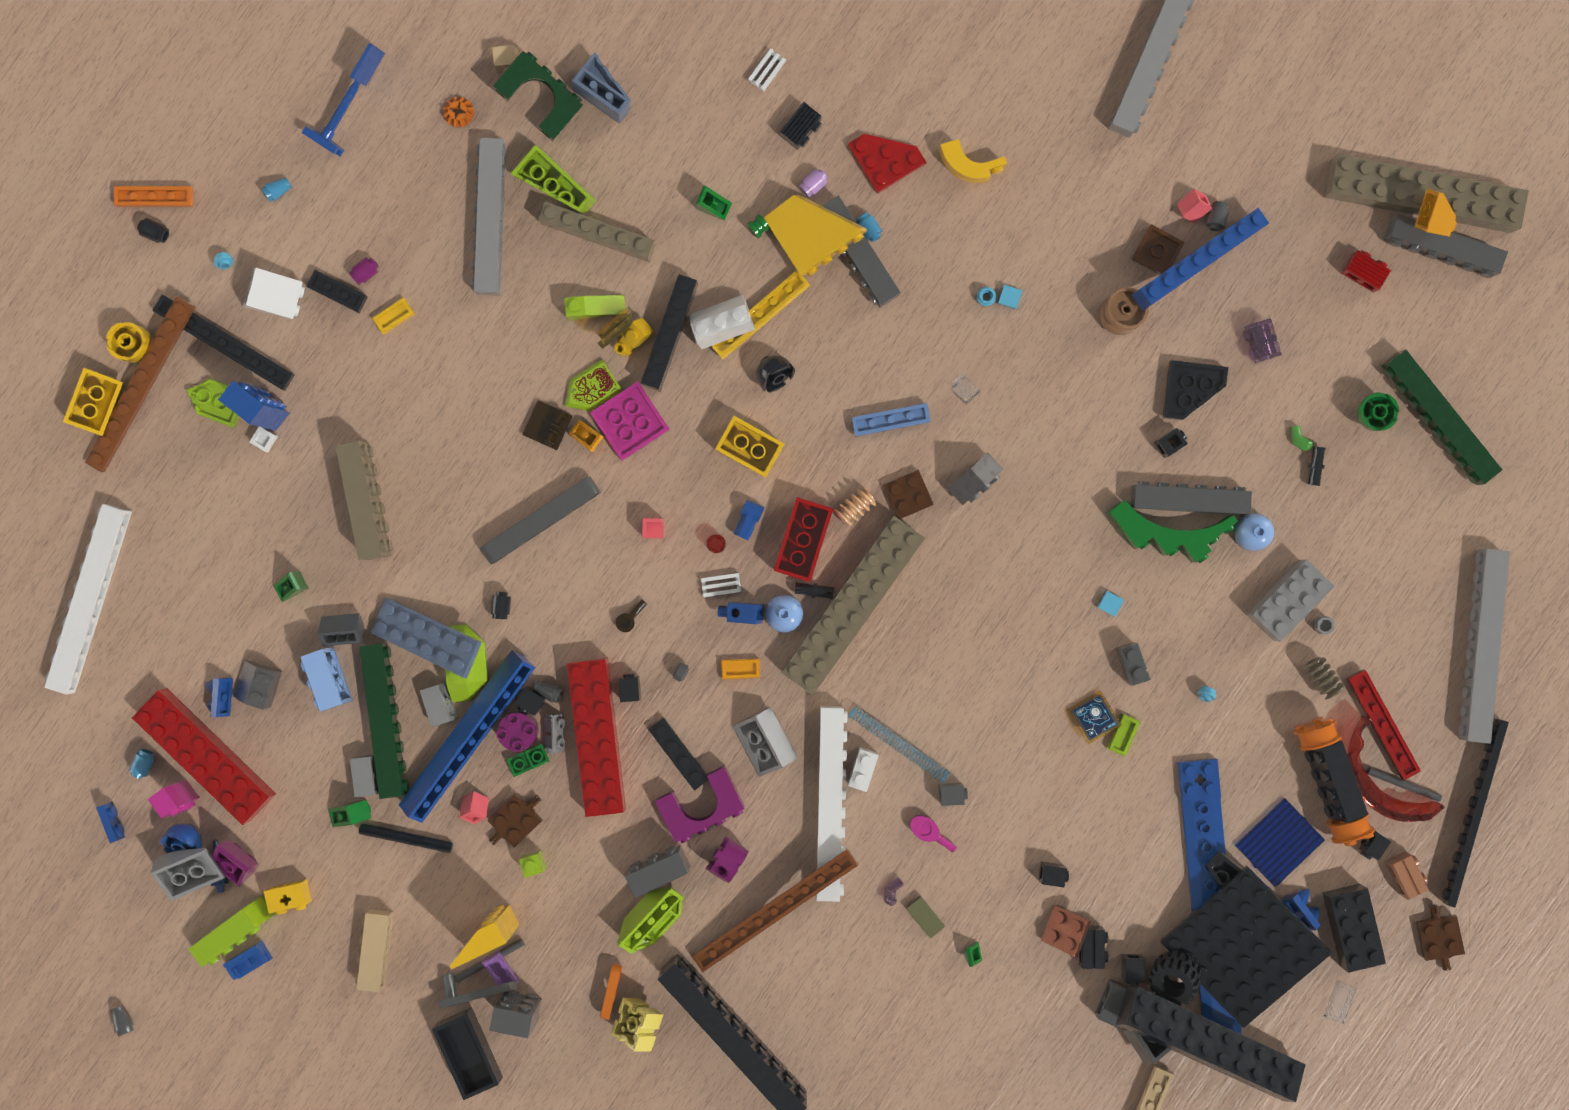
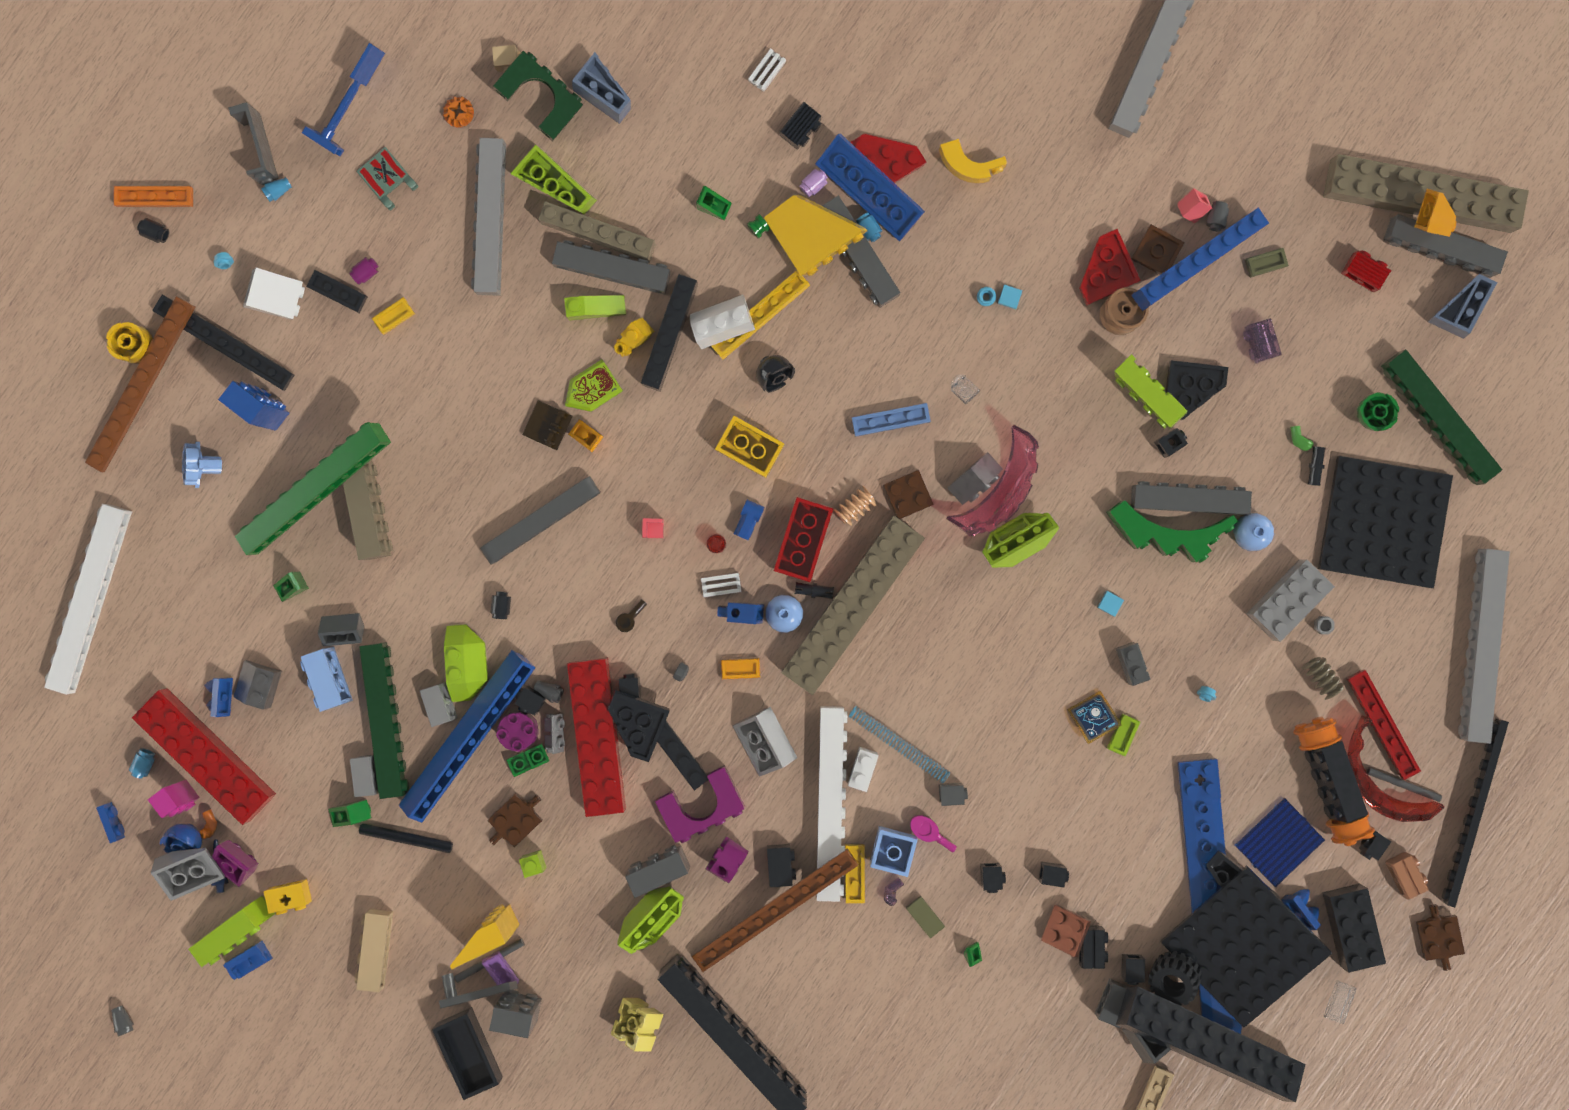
(93, 401): yellow slope -> none
(195, 464): none -> light blue piece
(206, 402): lime tile -> none
(210, 826): none -> orange arm
(249, 116): none -> dark grey panel
(263, 439): white plate -> none
(313, 488): none -> green brick
(384, 174): none -> flag
(426, 637): sand blue plate -> none
(473, 807): coral panel -> none
(610, 267): none -> dark grey brick
(611, 991): orange beam -> none
(615, 327): clear yellow slope -> none
(629, 421): dark pink plate -> none
(638, 723): none -> black plate
(780, 866): none -> black brick
(856, 878): none -> yellow plate
(869, 187): none -> blue plate
(893, 851): none -> light blue brick
(992, 877): none -> black brick
(1009, 491): none -> clear pink windscreen
(1019, 539): none -> lime wedge
(1108, 269): none -> red plate
(1149, 392): none -> lime wedge
(1266, 262): none -> olive tile
(1385, 522): none -> black plate
(1465, 308): none -> sand blue wedge

